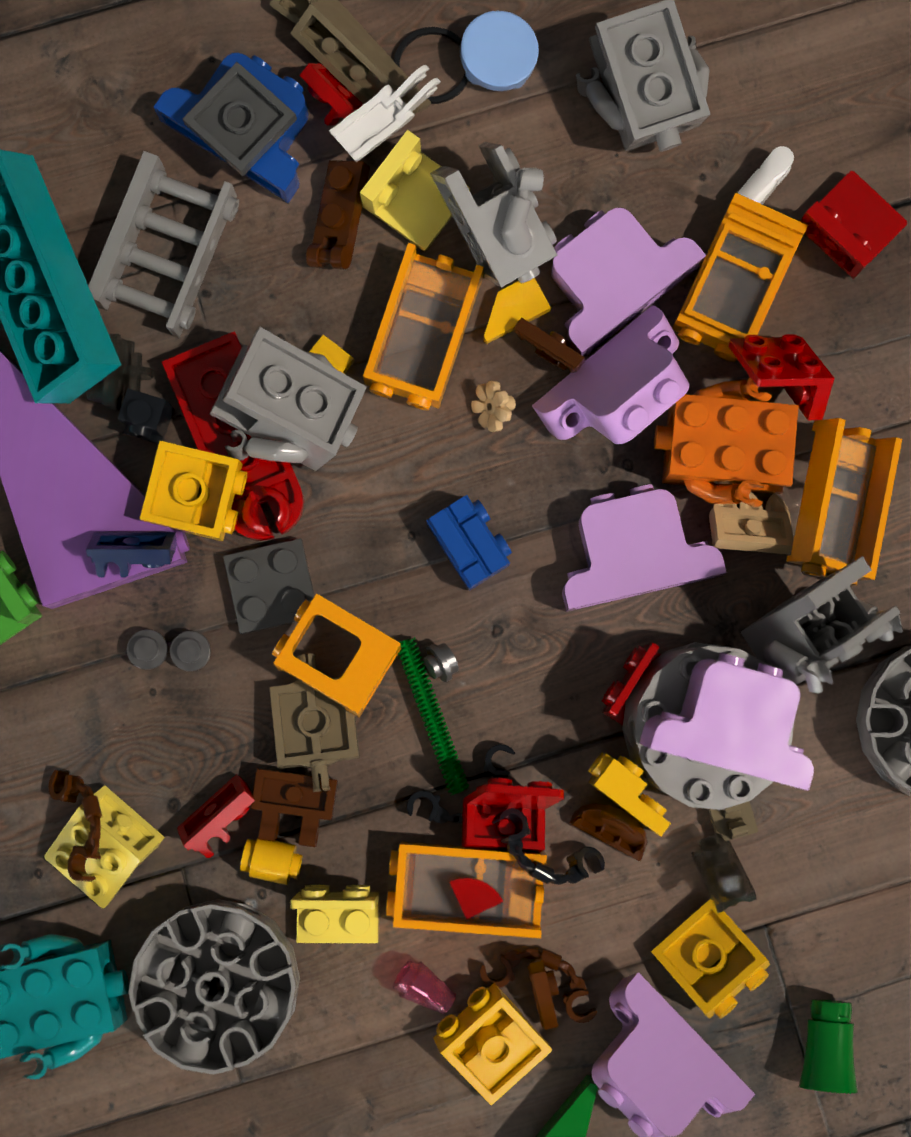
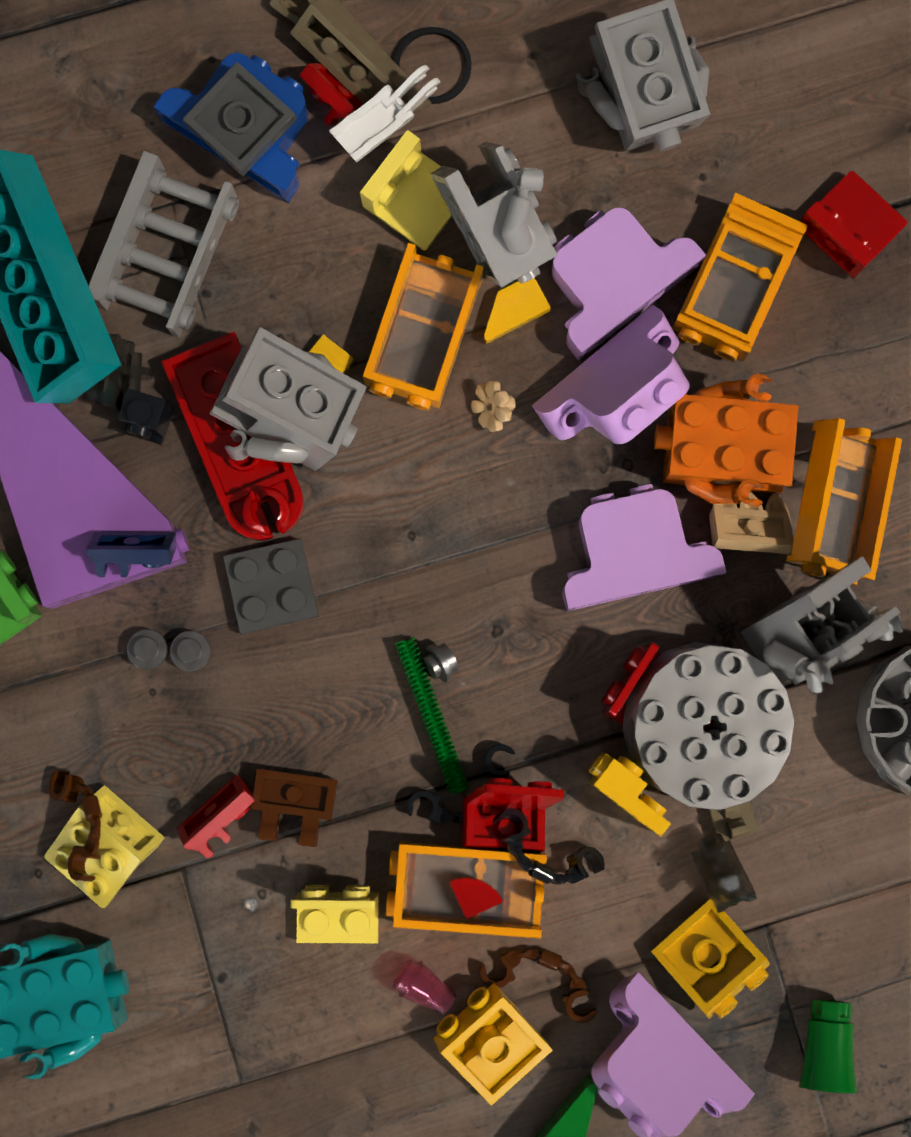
(176, 1001): light grey brick -> none
(193, 491): yellow plate -> none
(271, 861): yellow brick -> none
(311, 729): dark tan plate -> none
(338, 215): reddish brown plate -> none
(365, 670): light orange window -> none
(469, 542): blue brick -> none
(499, 51): light blue tile -> none
(544, 987): reddish brown plate -> none
(550, 347): reddish brown plate -> none
(612, 827): reddish brown plate -> none
(735, 722): lavender brick -> none
(769, 175): white bar -> none
(789, 364): red bracket -> none

